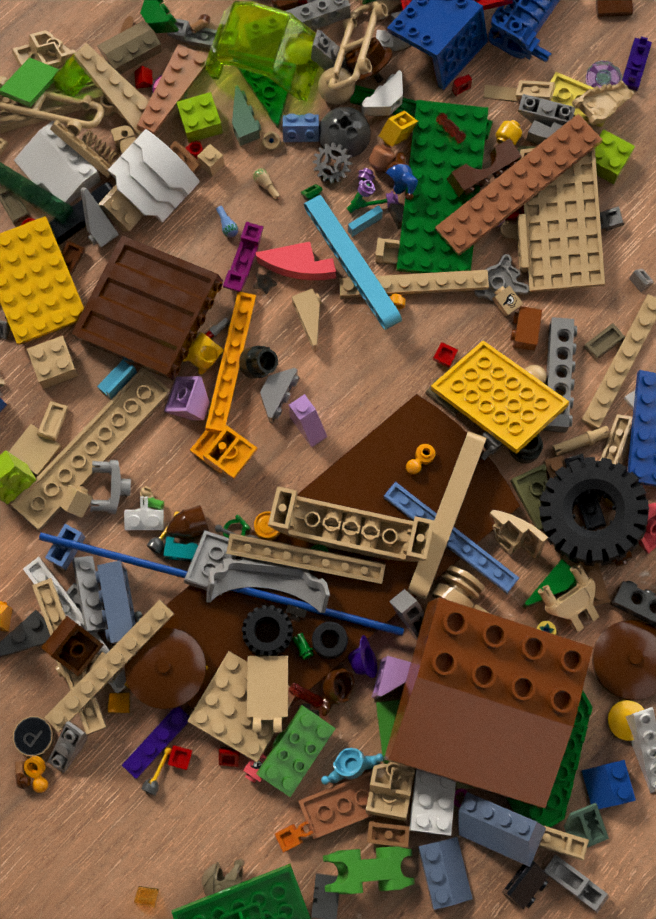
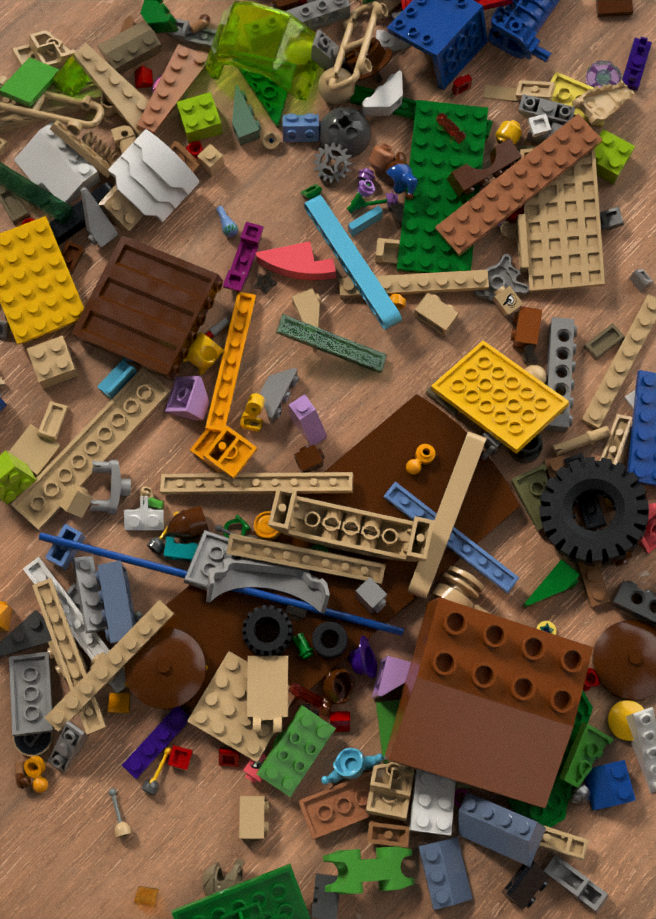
(30, 693): none -> light grey plate
(72, 646): reddish brown slope -> none
(122, 829): none -> hinge
(252, 409): none -> yellow leg
(252, 817): none -> tan brick
(256, 483): none -> tan plate
(258, 361): pearl dark grey piece -> none
(262, 178): tan piece -> none
(291, 837): orange plate -> none
(309, 458): none -> reddish brown brick
(331, 343): none -> clear green plate
(340, 721): none -> red slope
(371, 596): none -> light grey brick
(397, 128): yellow brick -> none
(409, 611): light grey slope -> none
(436, 314): none -> tan brick
(445, 354): red plate -> none
(515, 533): tan slope -> none
(528, 355): none -> clear smoke plate
(539, 125): none -> white plate
(573, 601): tan connector -> none
(580, 795): none -> flat silver plate
(584, 751): none -> bright green wing
(587, 824): sand green slope -> none
(594, 681): none -> red plate

